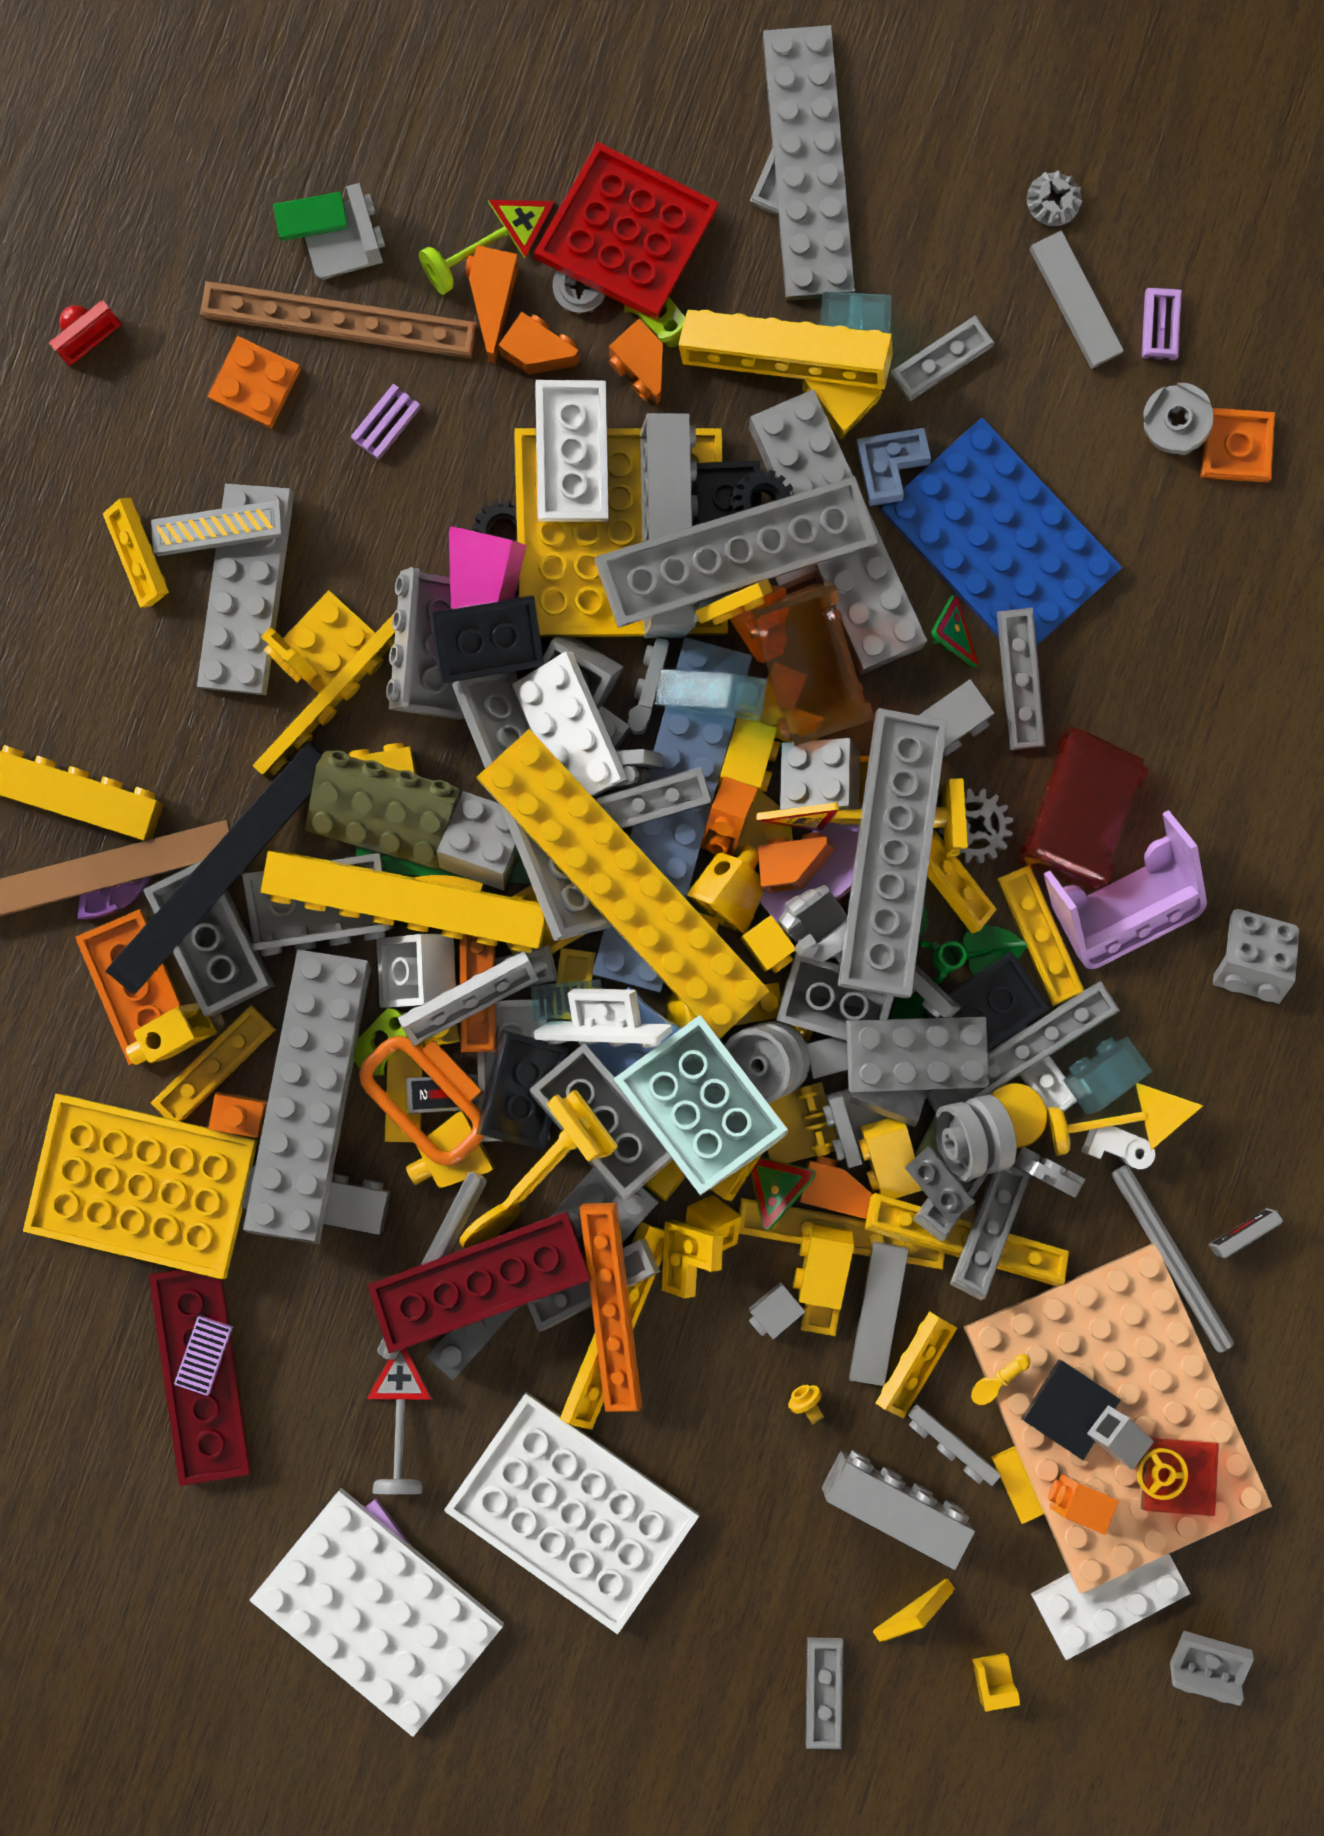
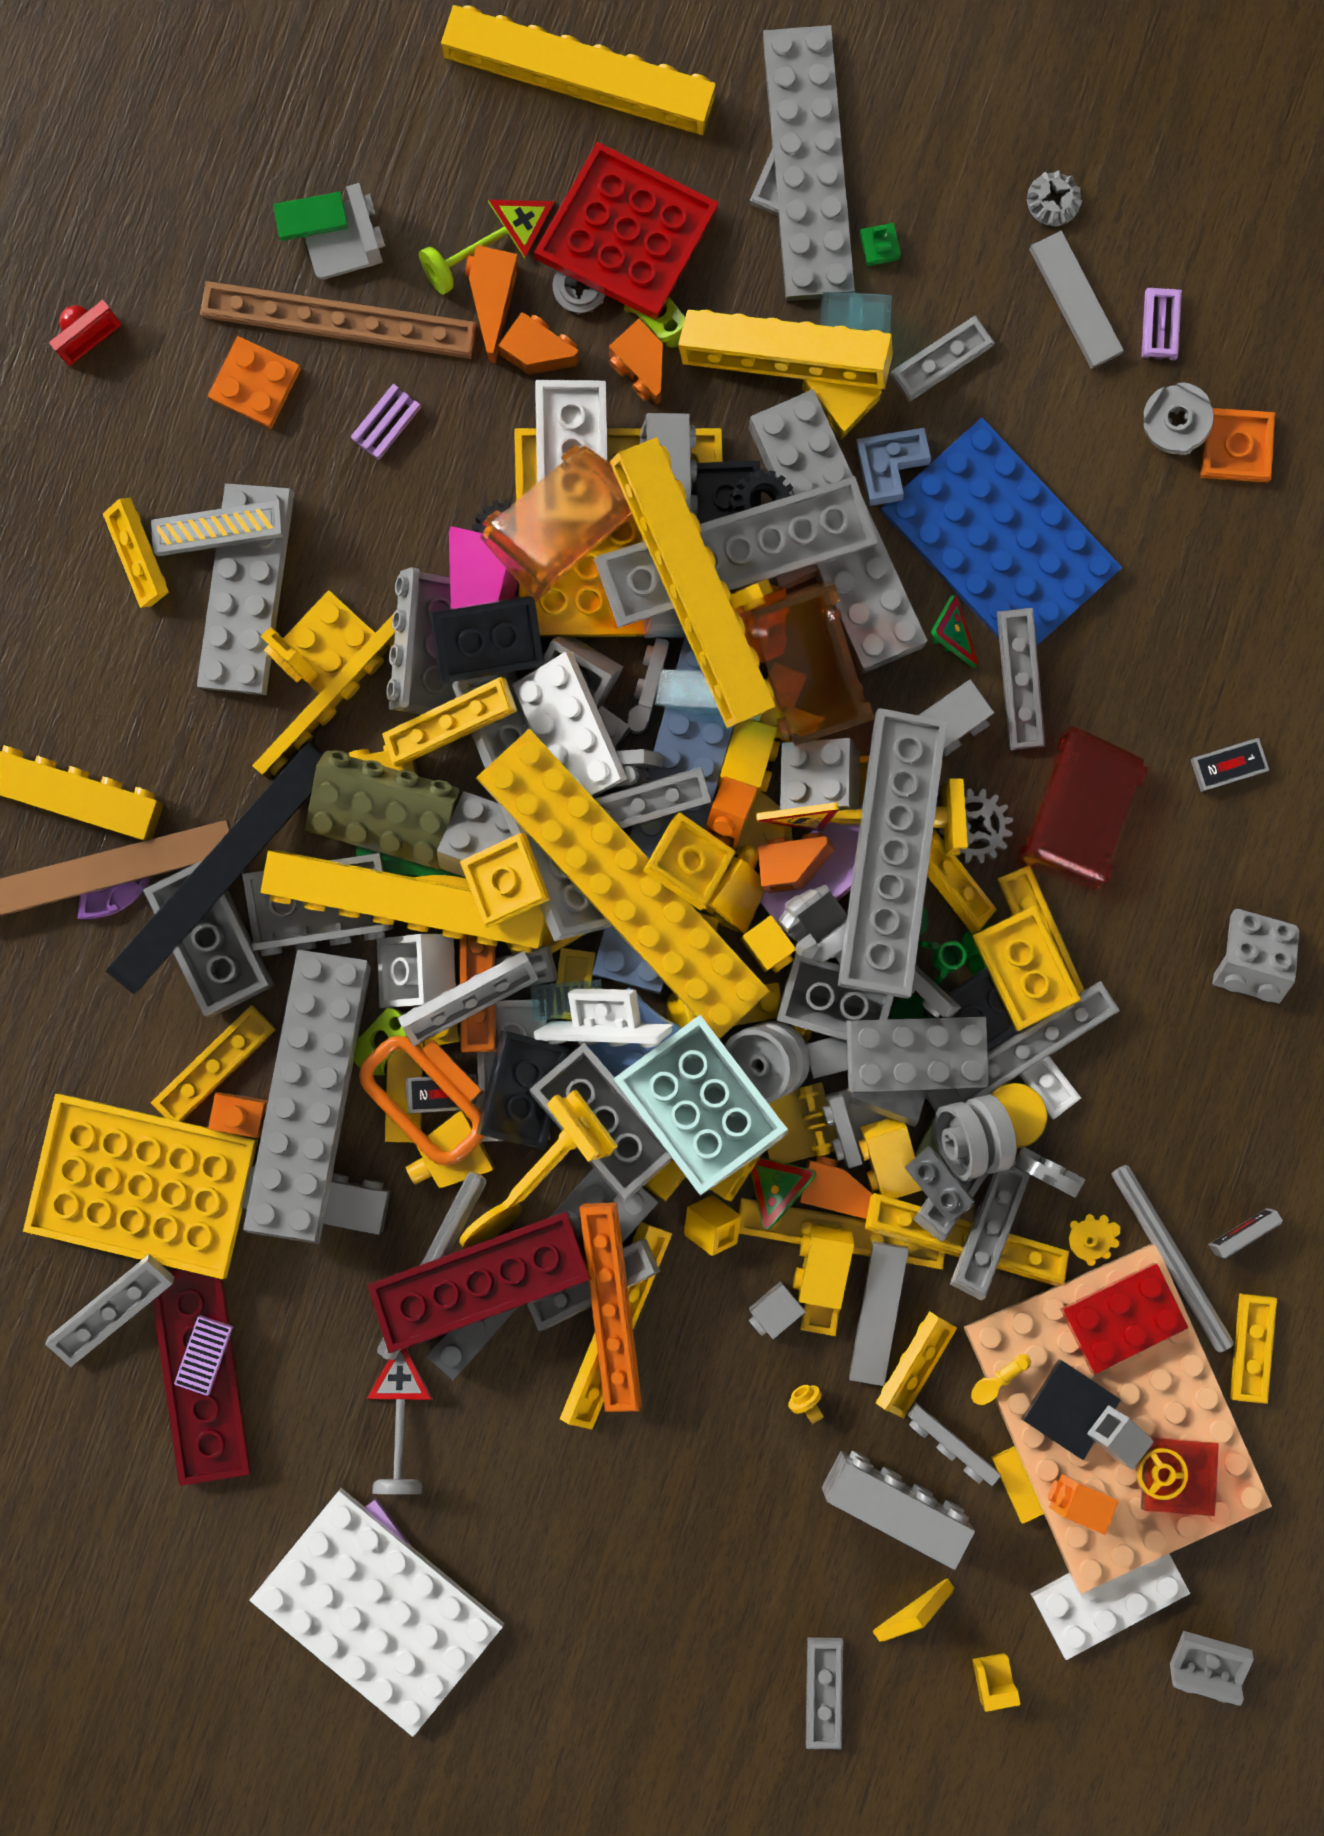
(110, 1310): none -> light grey plate
(124, 1009): orange plate -> none
(170, 1034): yellow torso -> none
(449, 722): none -> yellow tile
(505, 880): none -> yellow tile
(558, 520): none -> clear orange windscreen
(571, 1512): white plate -> none
(578, 69): none -> yellow brick
(683, 1252): yellow plate -> none
(689, 861): none -> yellow plate
(692, 581): none -> yellow brick
(879, 244): none -> green tile
(1026, 968): none -> yellow tile
(1093, 1238): none -> yellow piece
(1107, 1074): clear light blue brick -> none
(1124, 1318): none -> red plate
(1128, 1147): white leg -> none
(1136, 906): lavender windscreen -> none
(1160, 1113): yellow piece -> none
(1229, 764): none -> tile
(1253, 1348): none -> yellow tile

